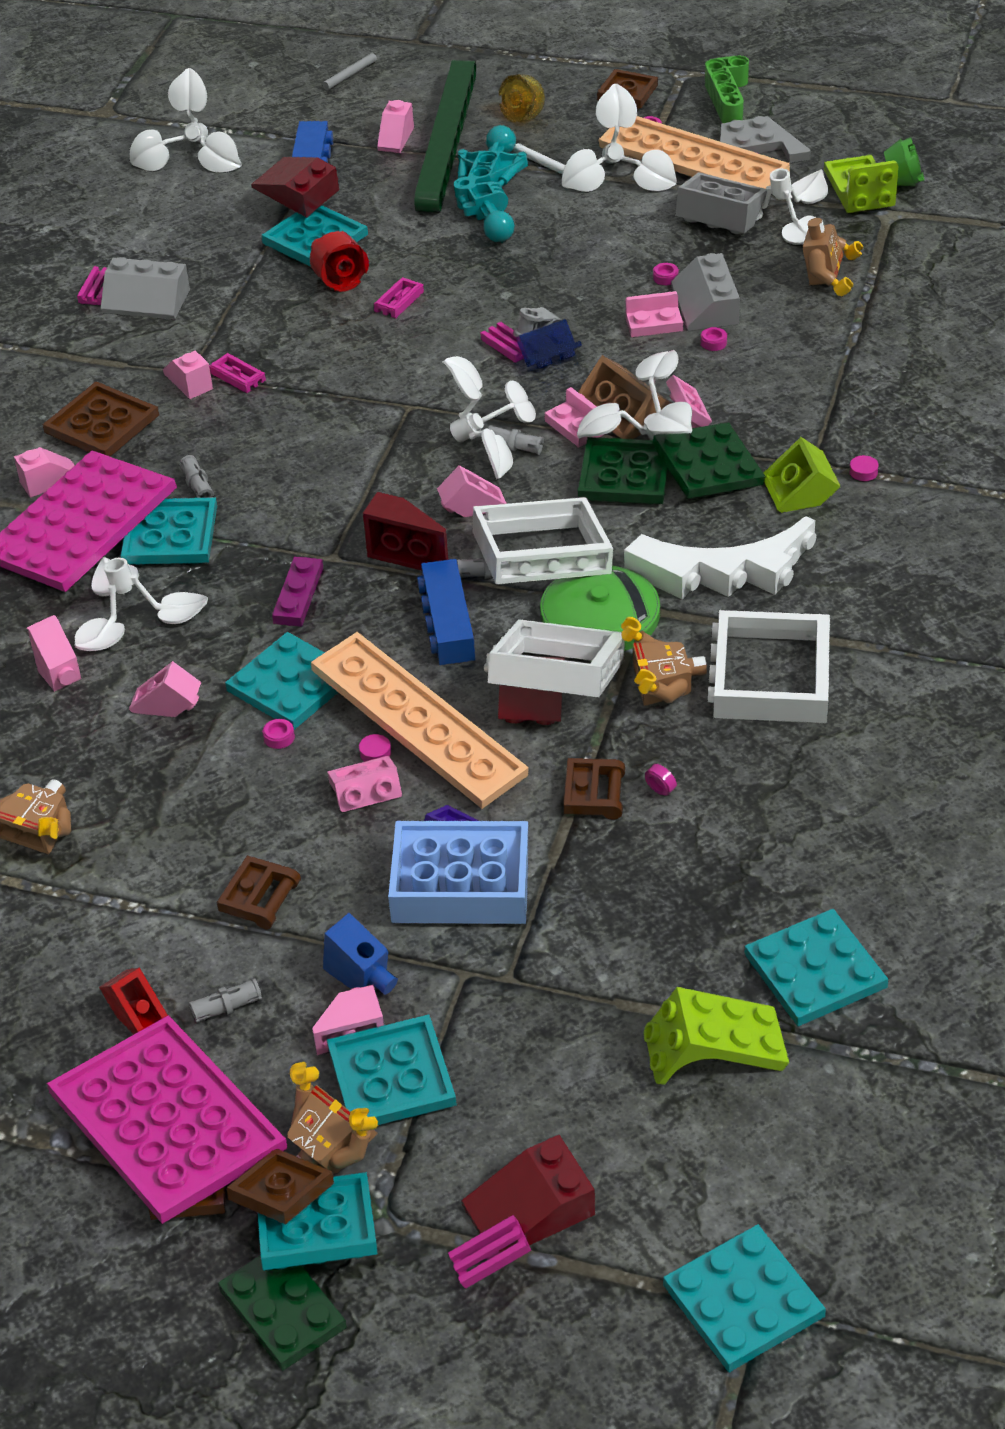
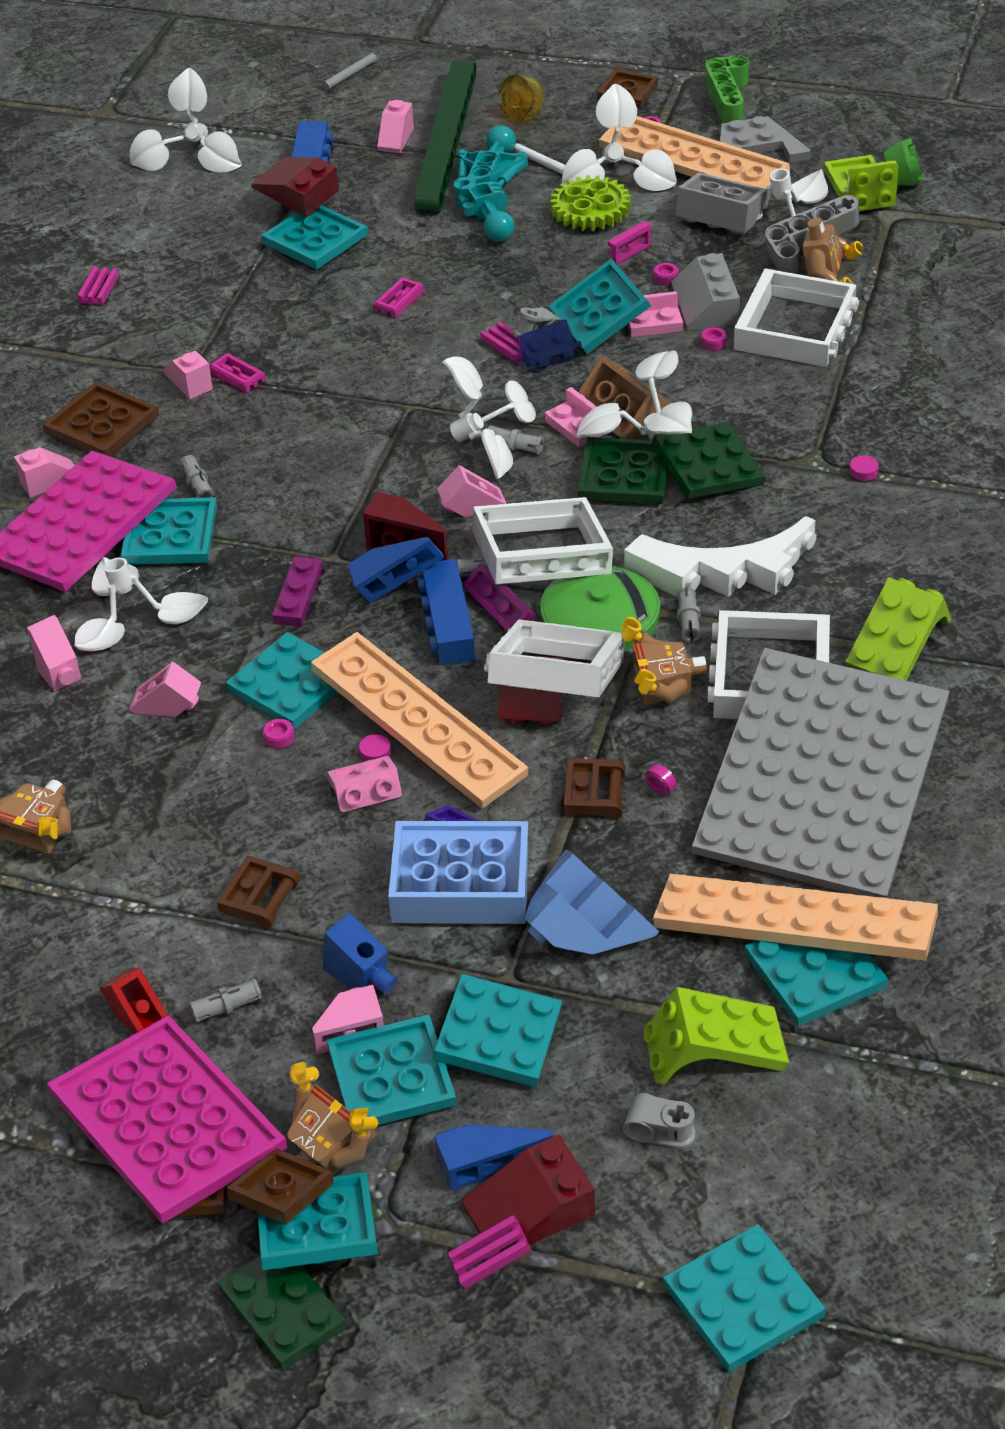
(144, 288): light grey slope -> none
(338, 261): red brick -> none
(391, 566): none -> blue slope
(480, 1151): none -> blue slope
(497, 598): none -> magenta plate
(498, 1030): none -> teal plate
(582, 911): none -> medium blue brick
(590, 203): none -> lime gear
(600, 305): none -> teal plate
(628, 242): none -> dark pink tile
(657, 1119): none -> light grey piece
(684, 392): bright pink bracket -> none
(688, 614): none -> light grey pin
(787, 237): none -> light grey beam
(797, 916): none -> light nougat plate
(800, 478): lime slope -> none
(801, 289): none -> white window
(822, 774): none -> light grey plate
(897, 629): none -> lime bracket

